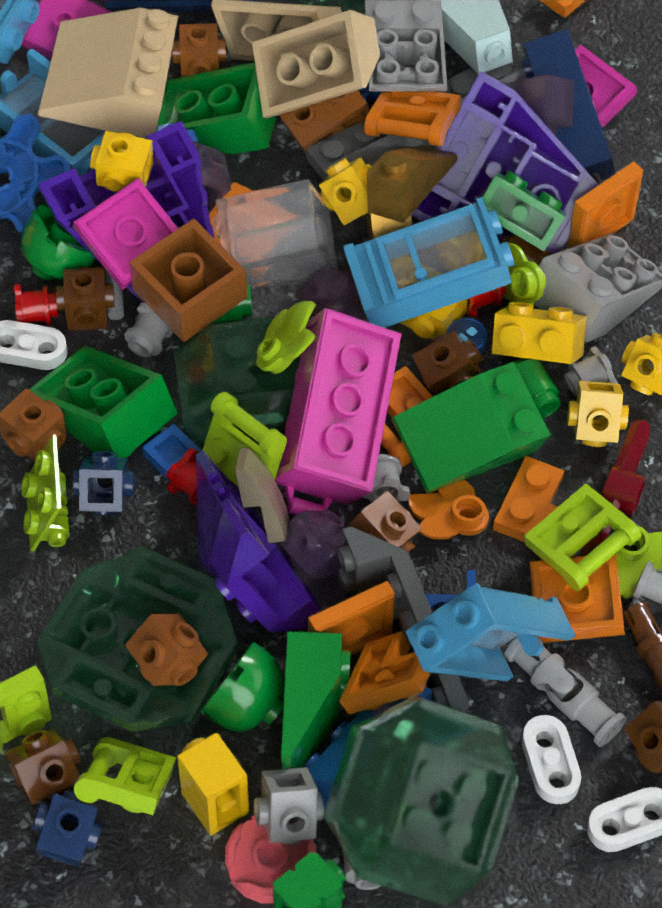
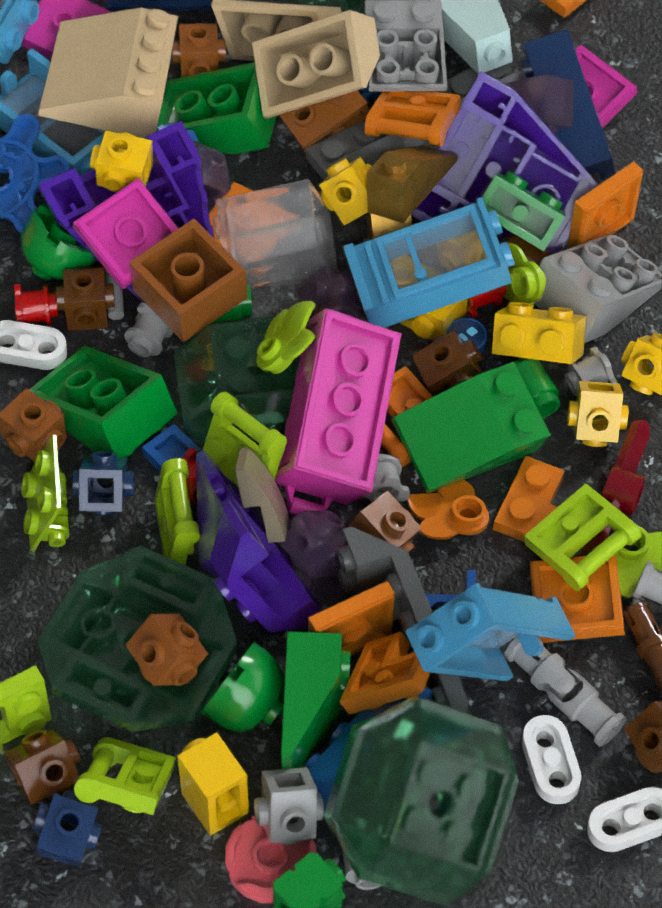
(174, 511): none -> lime plate

